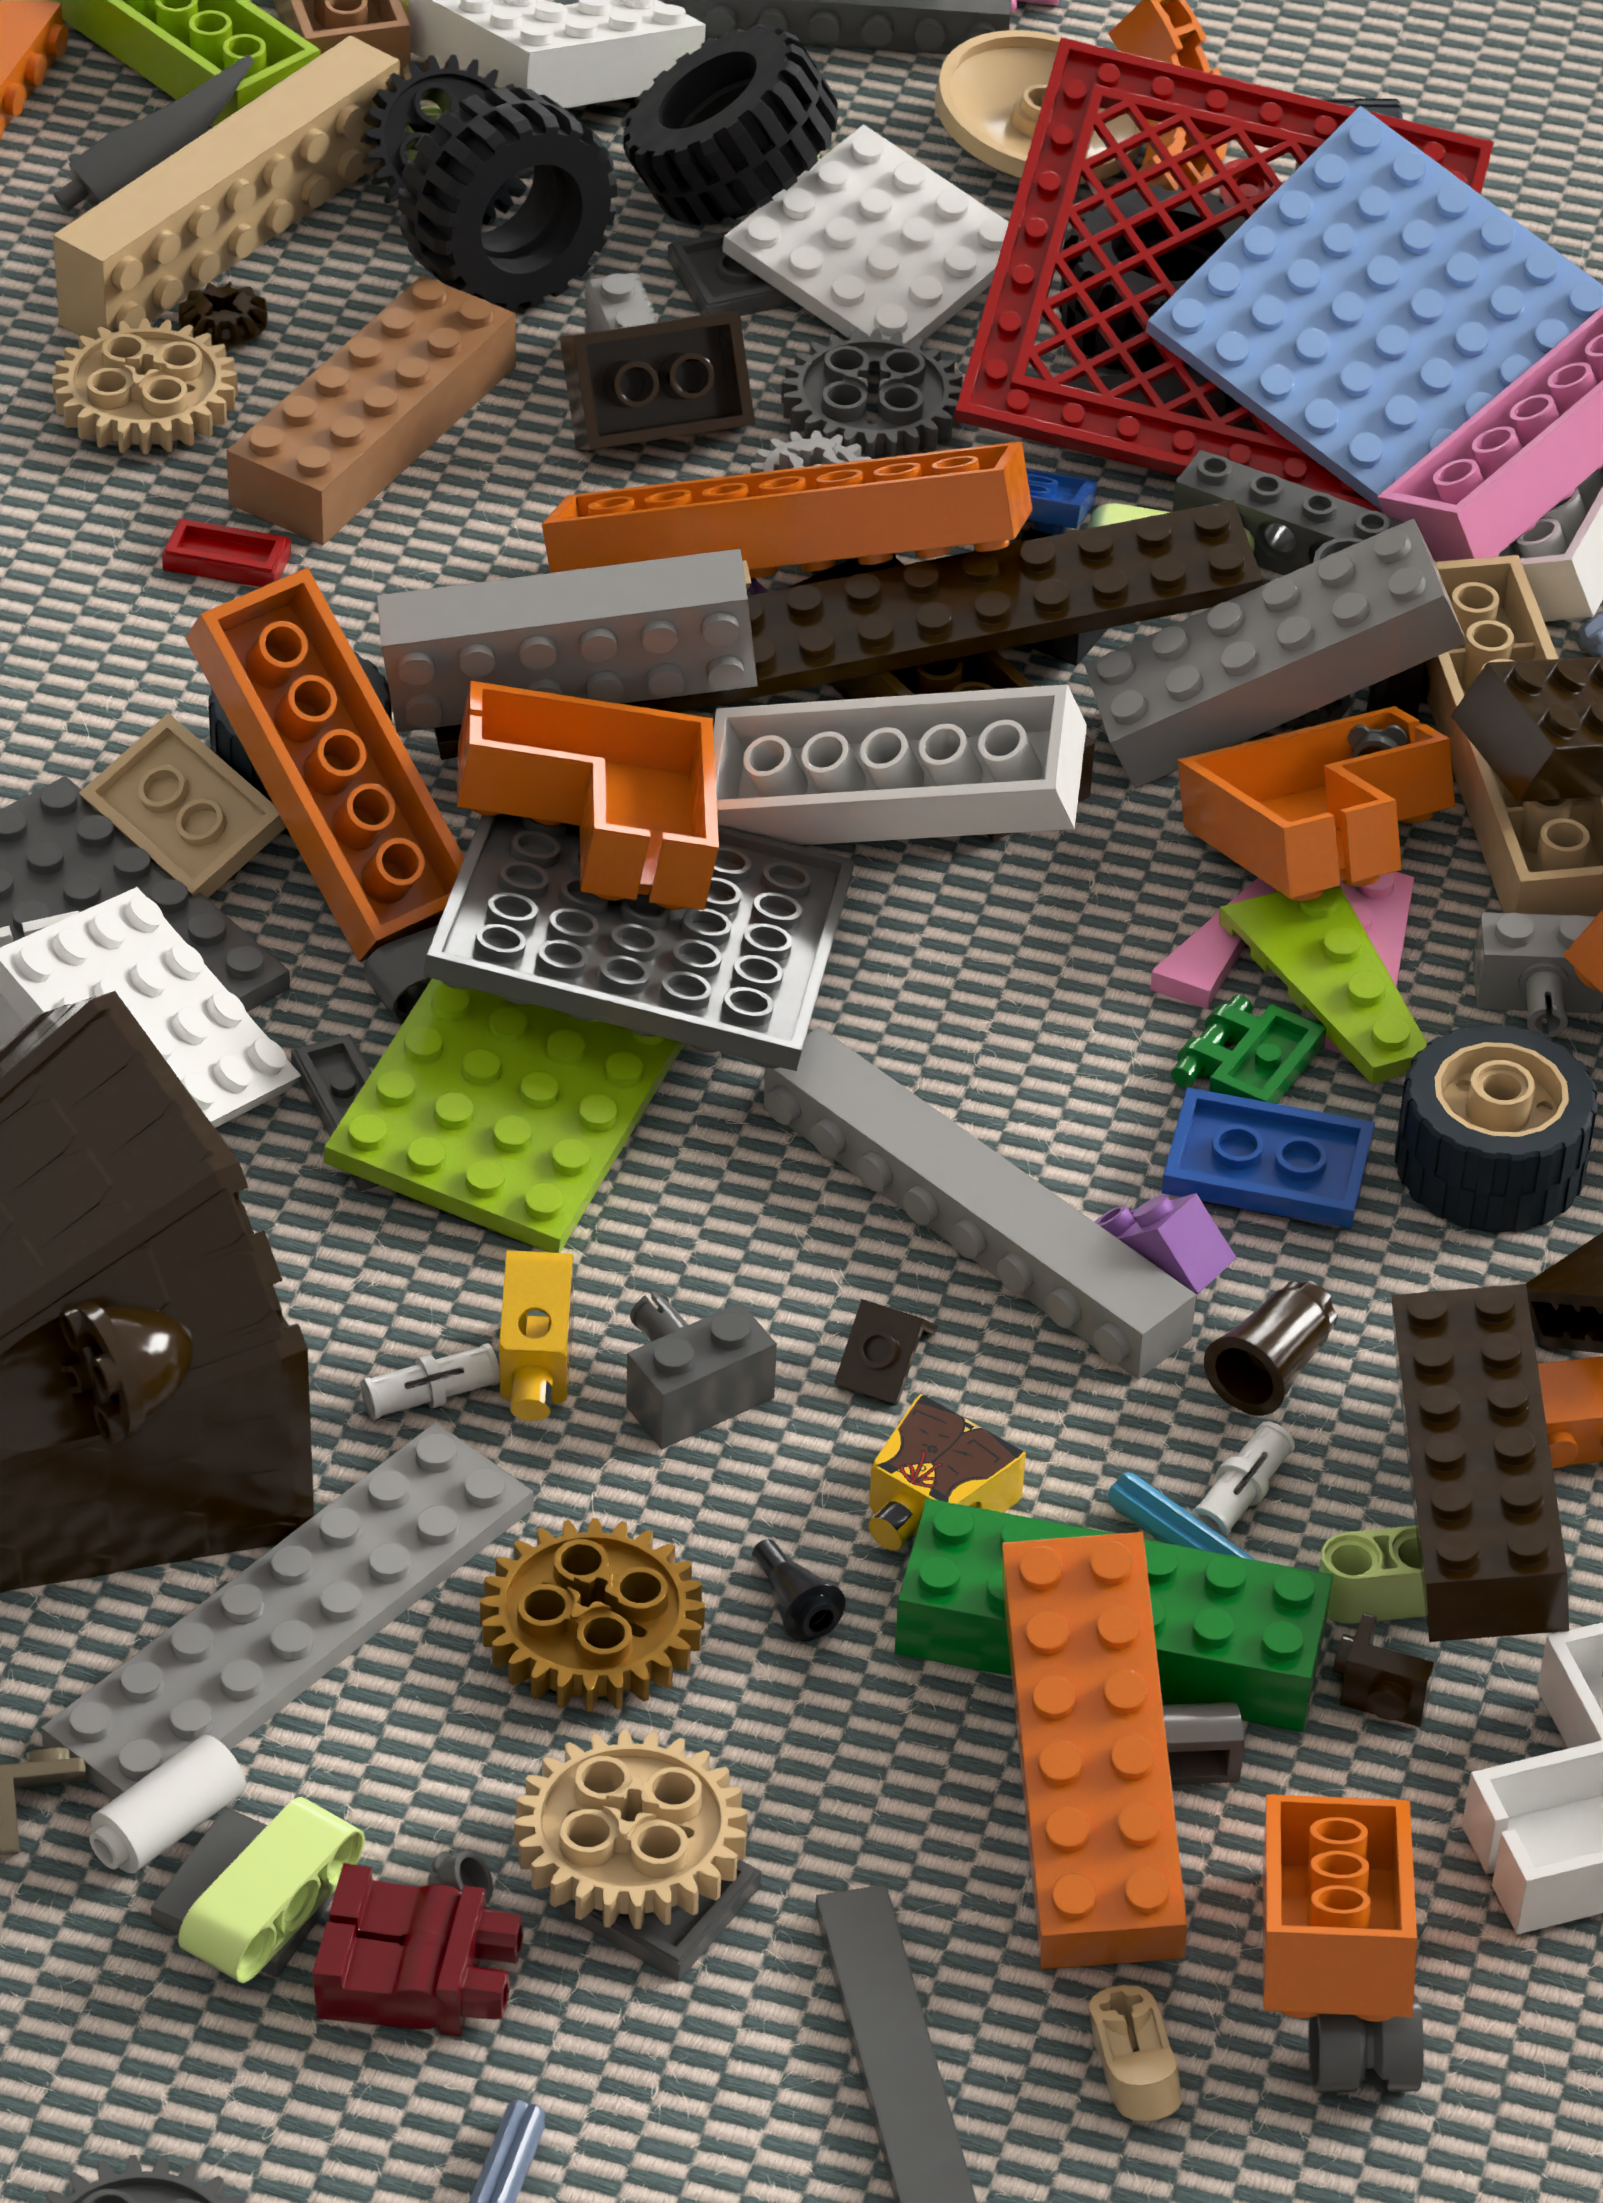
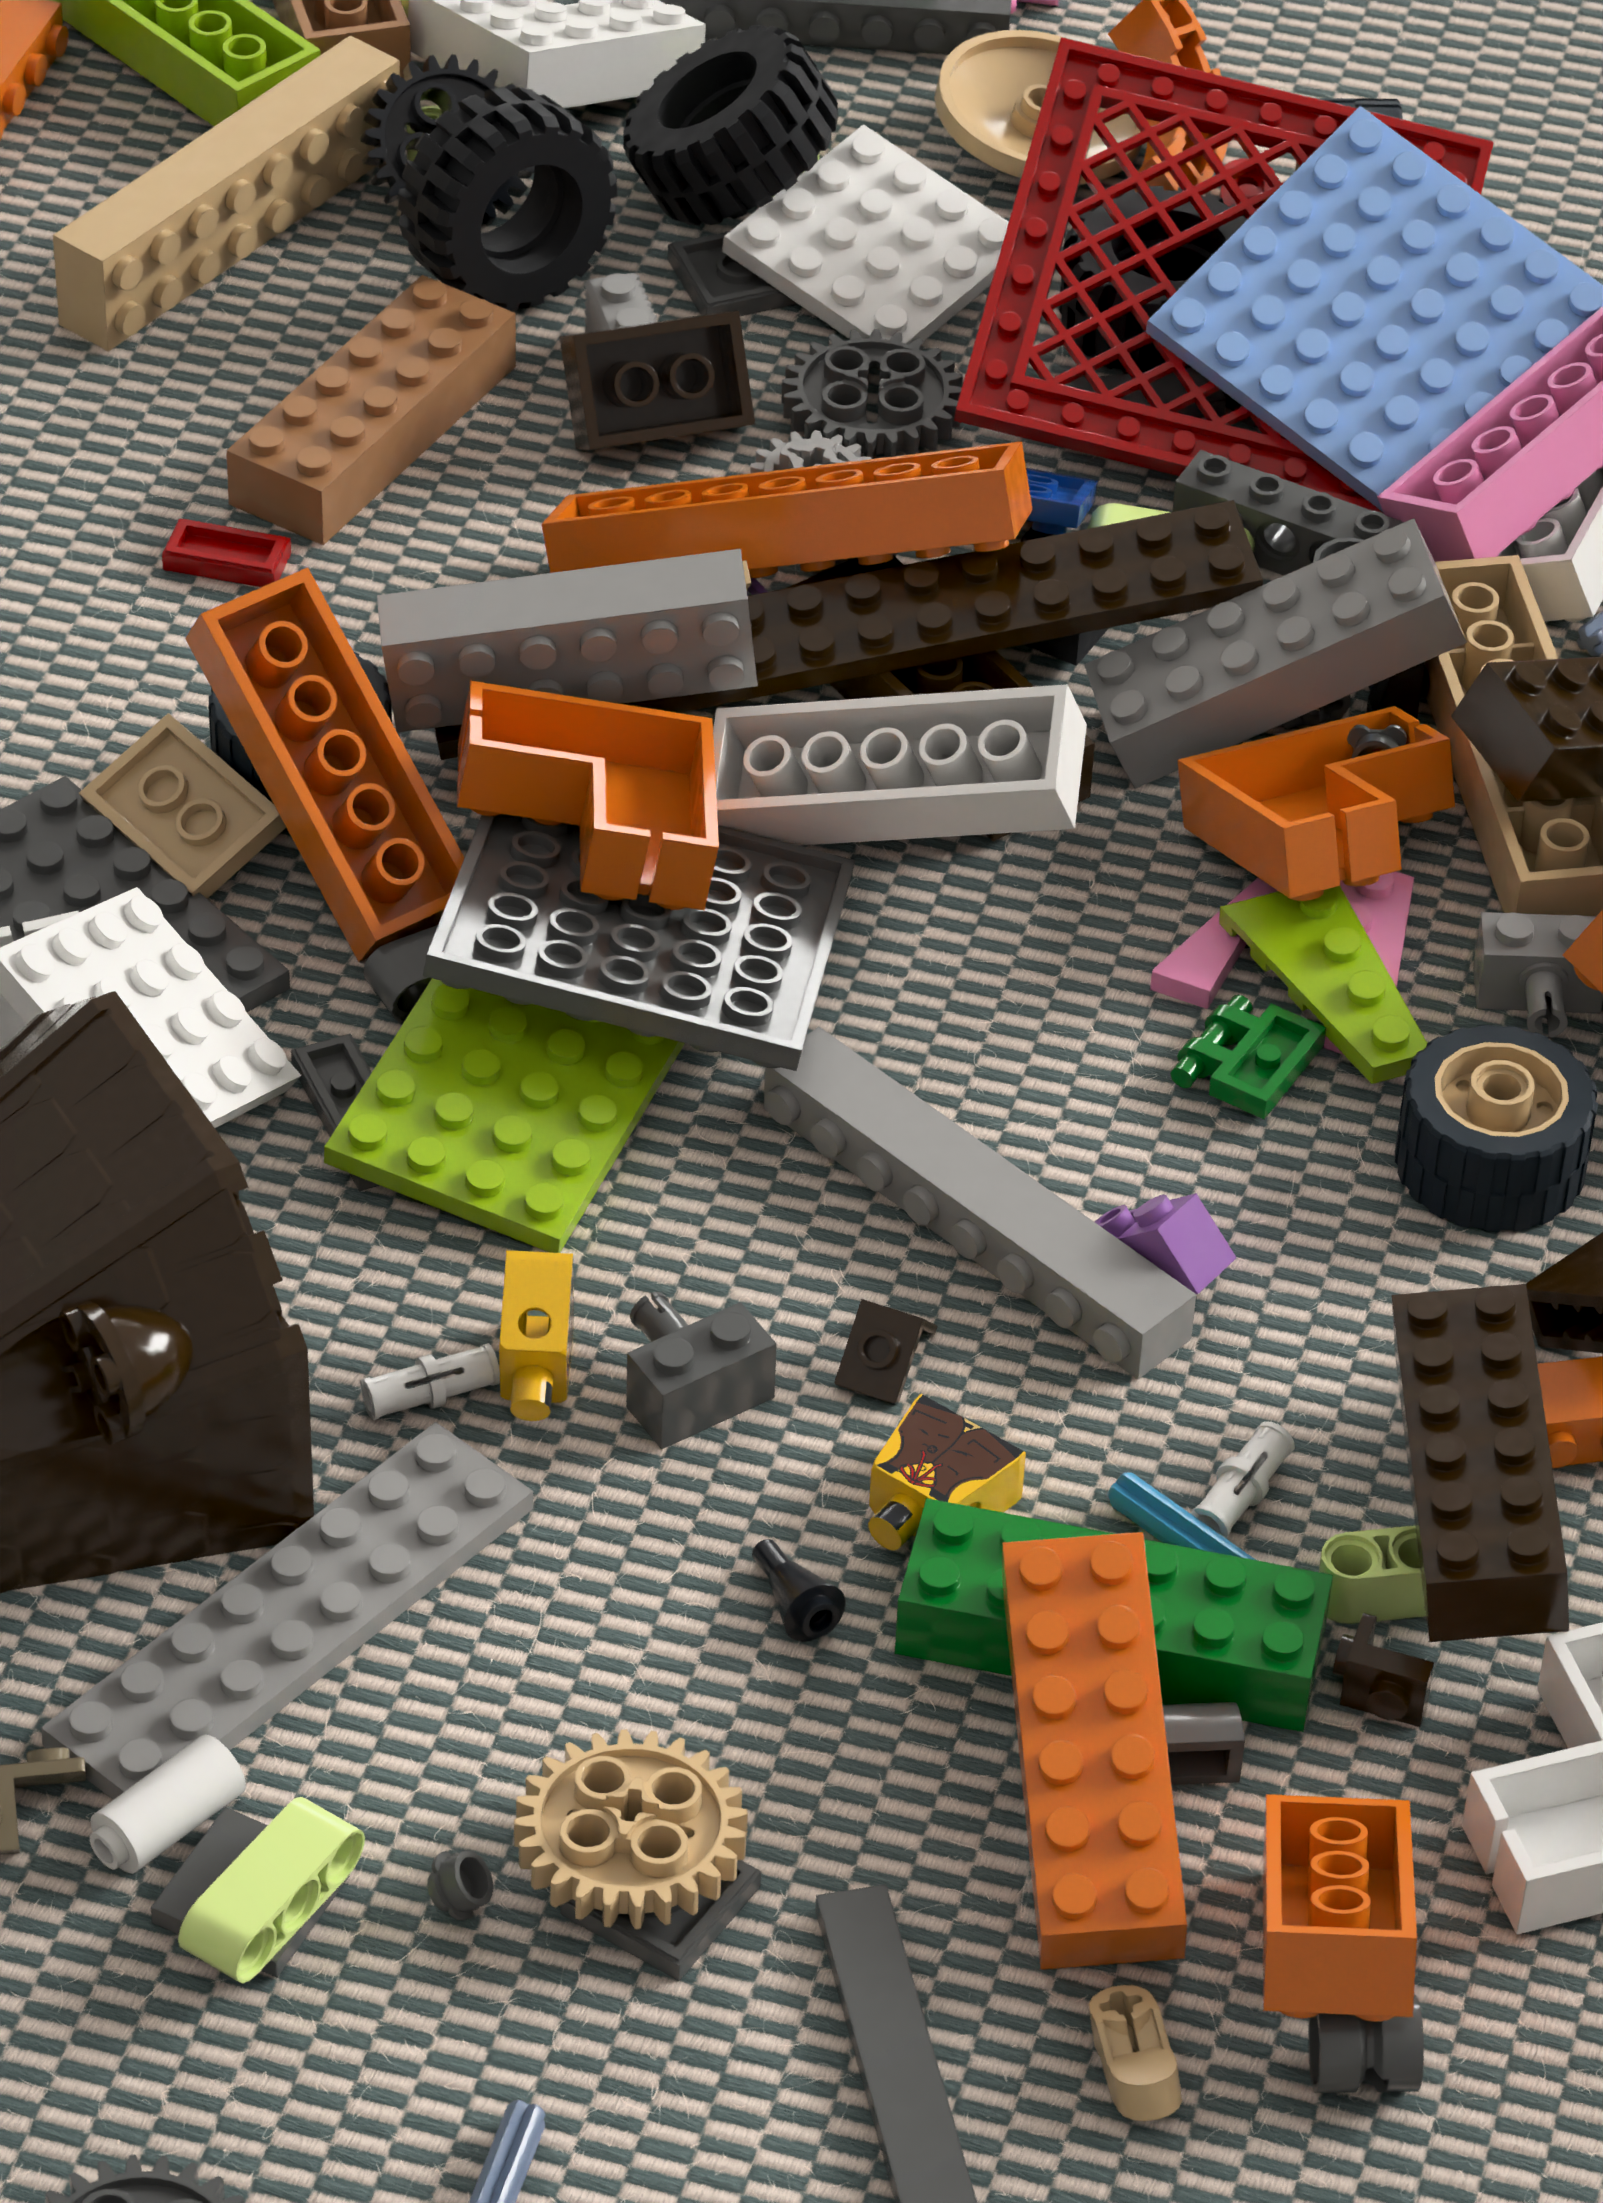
(145, 386): tan gear -> none
(149, 141): dark grey piece -> none
(226, 327): dark brown gear -> none
(412, 1955): dark red hips -> none
(592, 1614): pearl gold gear -> none
(1268, 1157): blue plate -> none
(1269, 1349): dark brown plant -> none

